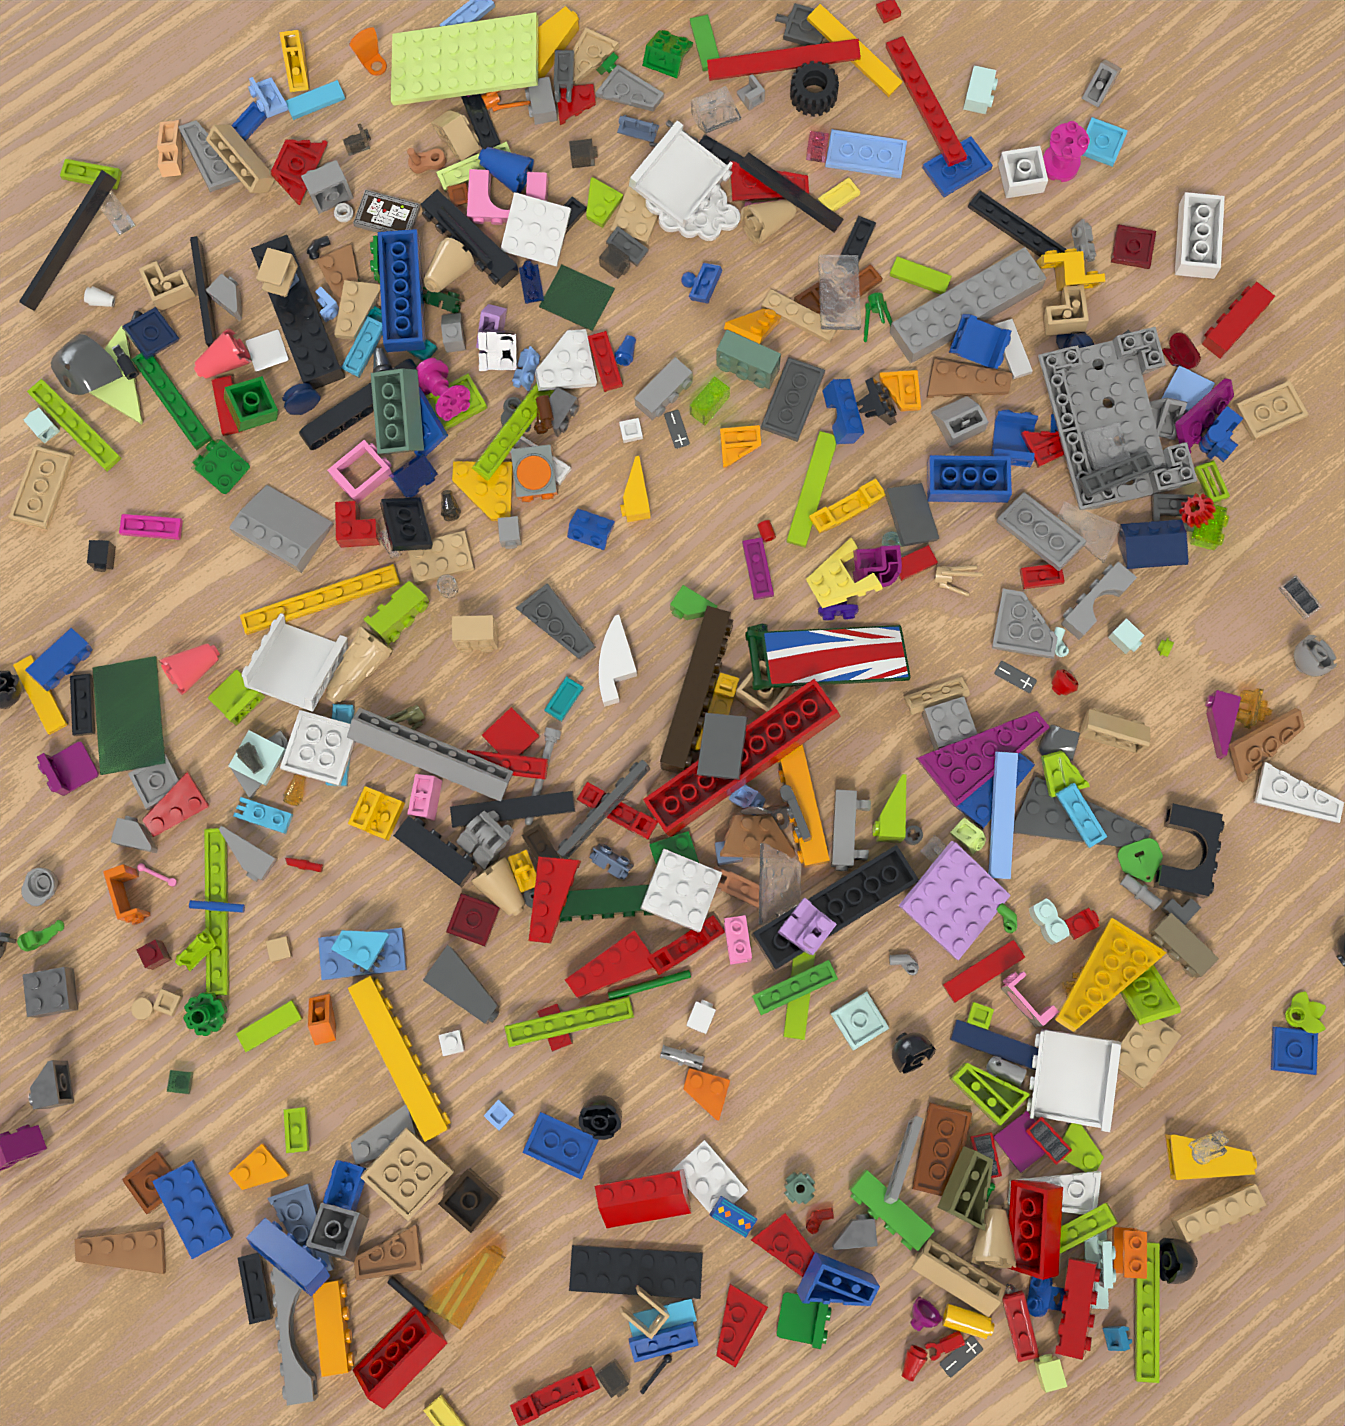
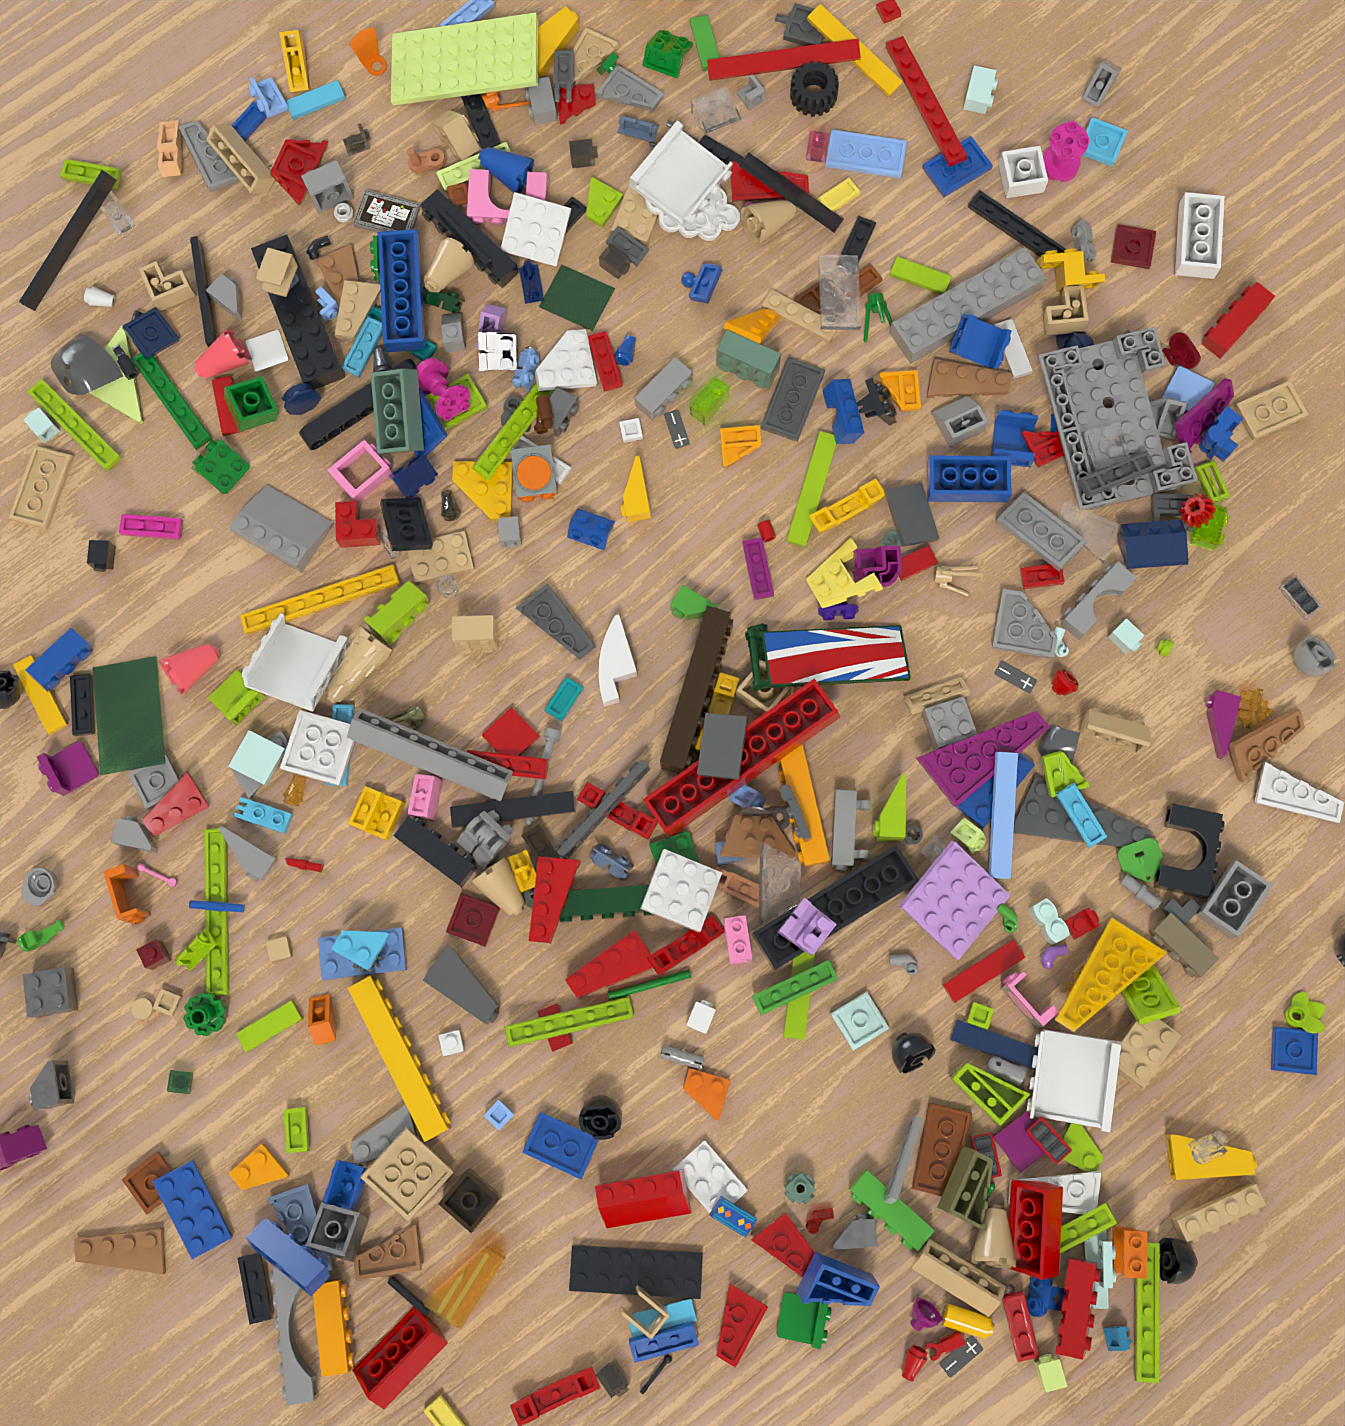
(248, 755): clear smoke cone -> none
(1051, 953): none -> medium lavender arm
(1234, 899): none -> light grey brick

